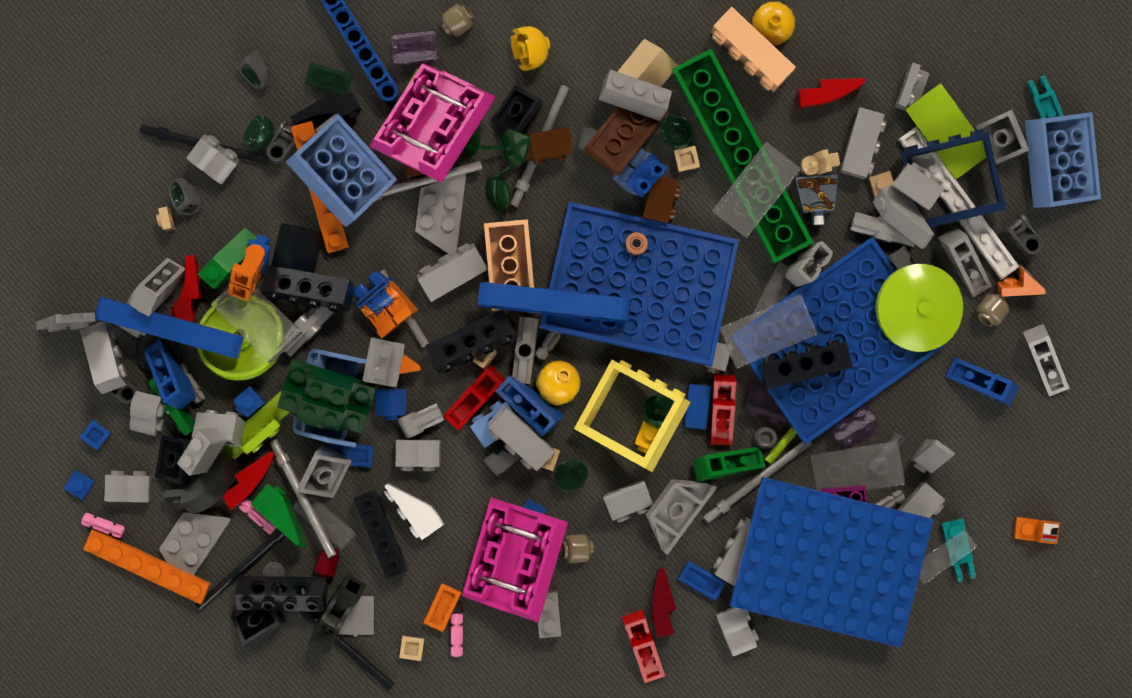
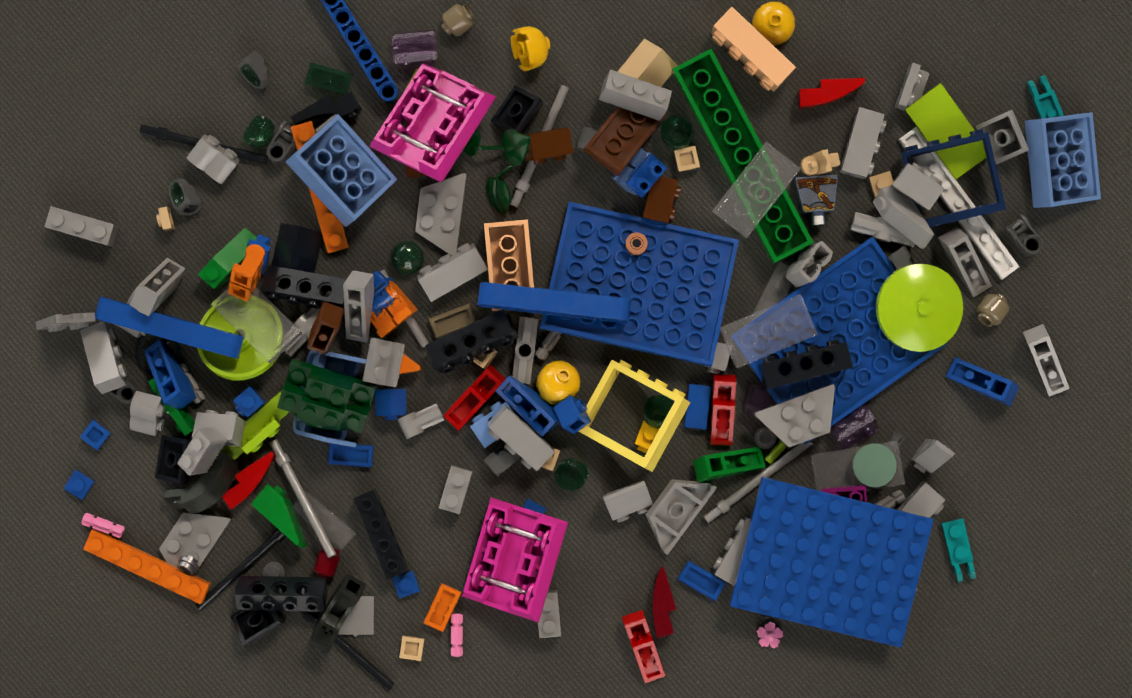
(81, 226): none -> light grey brick
(127, 487): light grey brick -> none
(188, 564): none -> flat silver plate
(191, 291): red slope -> none
(256, 516): bright pink axle -> none
(324, 473): light grey slope -> none
(325, 328): none -> reddish brown brick
(358, 305): none -> light grey slope
(406, 584): none -> blue plate
(407, 257): none -> clear green hair
(418, 453): light grey brick -> none
(419, 513): white slope -> none
(428, 180): light grey bar -> none
(452, 320): none -> dark tan tile
(455, 489): none -> light grey brick
(572, 414): none -> blue brick
(576, 548): dark tan head -> none
(737, 630): light grey brick -> none
(769, 635): none -> bright pink plant
(800, 417): none -> light grey wing
(874, 465): none -> sand green tile
(946, 555): clear tile -> none
(1024, 286): orange slope -> none
(1036, 530): orange slope -> none

